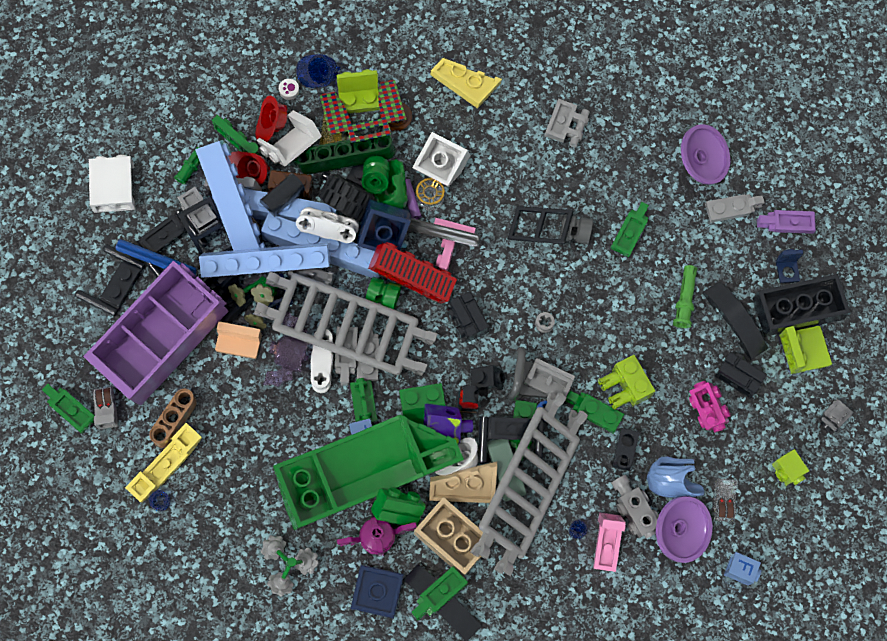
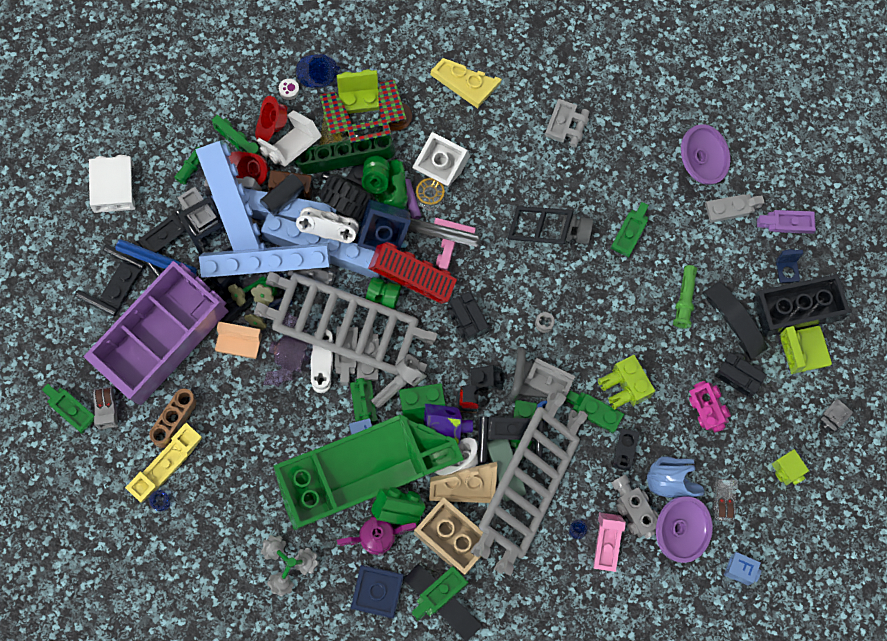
(408, 373): none -> light grey piece

